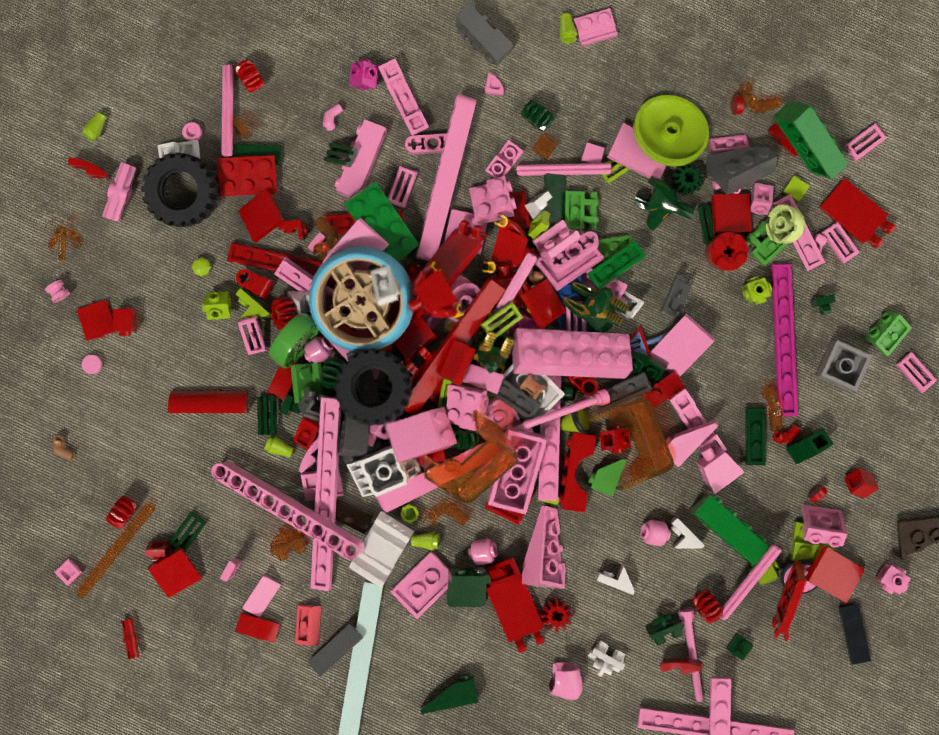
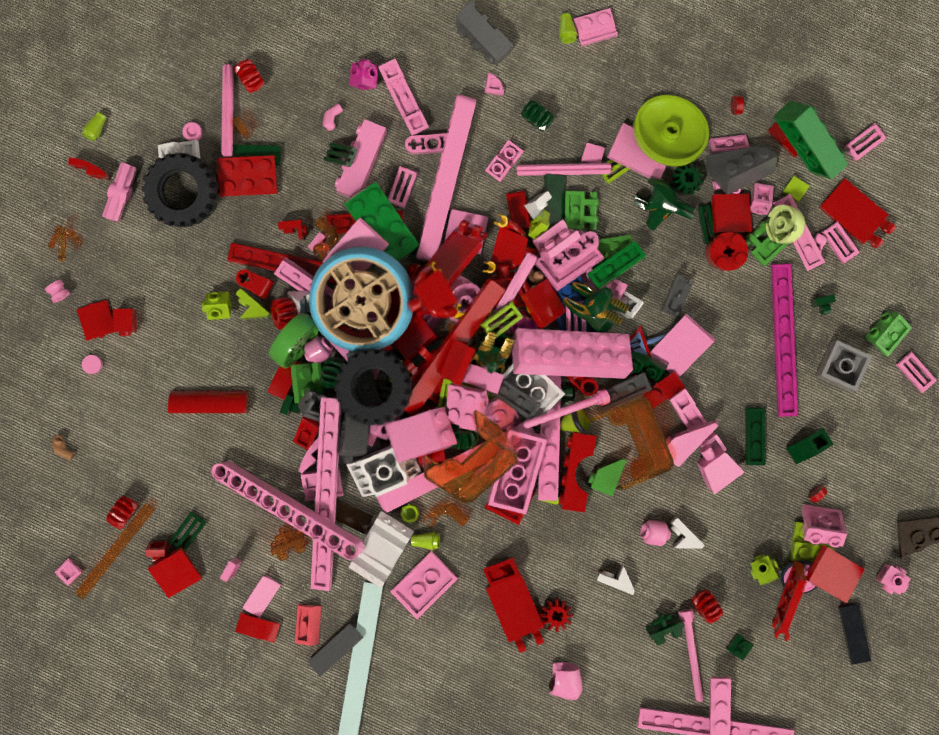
(130, 638): red pin -> none
(201, 267): lime tile -> none
(248, 321): bright pink tile -> none
(261, 215): red tile -> none
(264, 415): dark green tile -> none
(278, 447): lime cone -> none
(384, 285): white slope -> none
(456, 694): dark green slope -> none
(467, 587): dark green bracket -> none
(482, 551): bright pink head -> none
(492, 200): bright pink plate -> none
(532, 387): nougat bush -> none
(543, 558): bright pink wedge -> none
(544, 147): clear orange tile -> none
(599, 655): white hips -> none
(615, 439): red brick -> none
(685, 664): red slope -> none
(727, 527): green brick -> none
(750, 293): lime brick -> none
(750, 581): bright pink axle -> none
(759, 106): clear orange piece -> none
(775, 412): clear orange piece -> none
(786, 436): red arm -> none
(861, 483): red panel -> none

